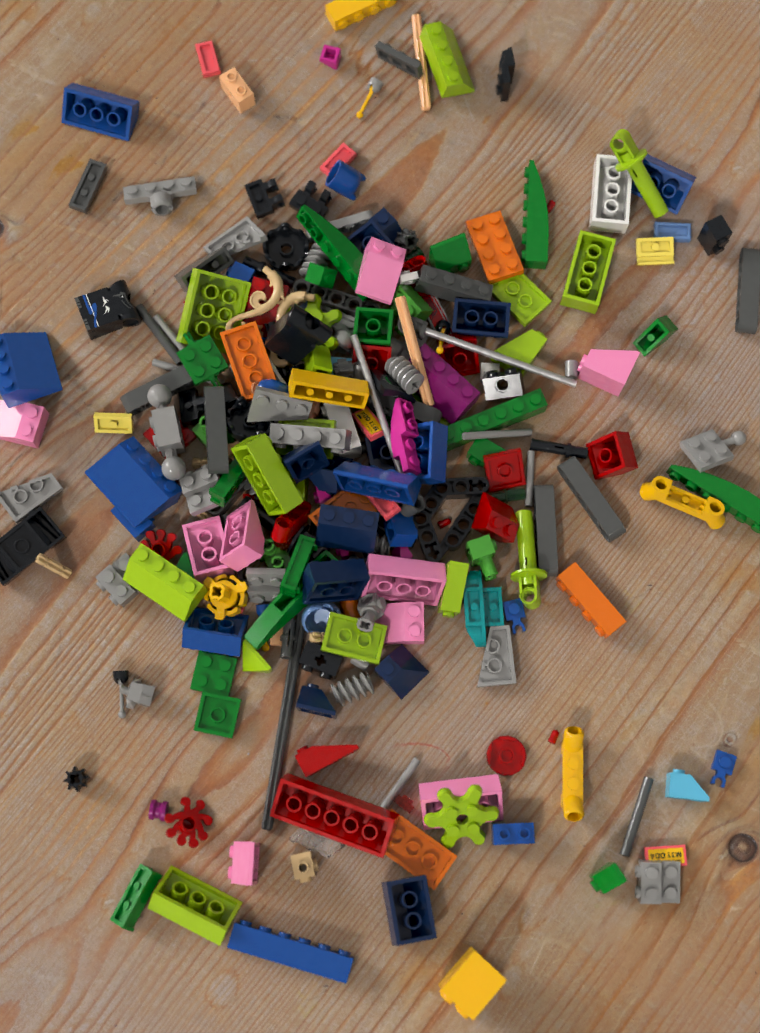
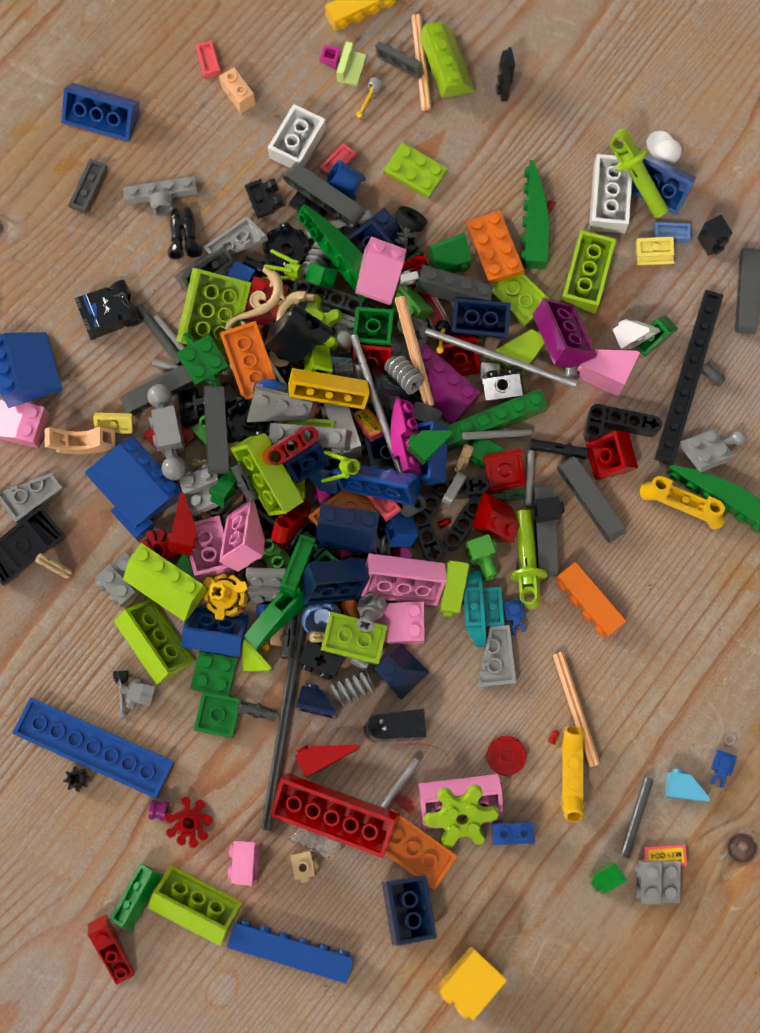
(82, 442): none -> light nougat arch
(93, 748): none -> blue plate
(110, 949): none -> red slope
(154, 641): none -> lime slope
(184, 530): none -> red slope
(192, 249): none -> black piece
(243, 481): none -> dark grey pin
(257, 710): none -> dark grey pin
(292, 270): none -> lime plant
(297, 137): none -> white brick
(299, 445): none -> red beam
(324, 194): none -> dark grey beam
(347, 467): none -> lime plant
(350, 65): none -> yellowish green panel
(396, 726): none -> black piece
(410, 218): none -> black tyre
(415, 170): none -> lime plate
(427, 443): none -> green slope
(454, 488): none -> light grey beam
(463, 459): none -> tan axle
(548, 509): none -> black brick
(563, 333): none -> magenta slope
(576, 708): none -> light nougat axle
(622, 425): none -> black beam
(633, 333): none -> white slope
(664, 147): none -> white cap
(688, 377): none -> black plate
(713, 375): none -> dark grey pin

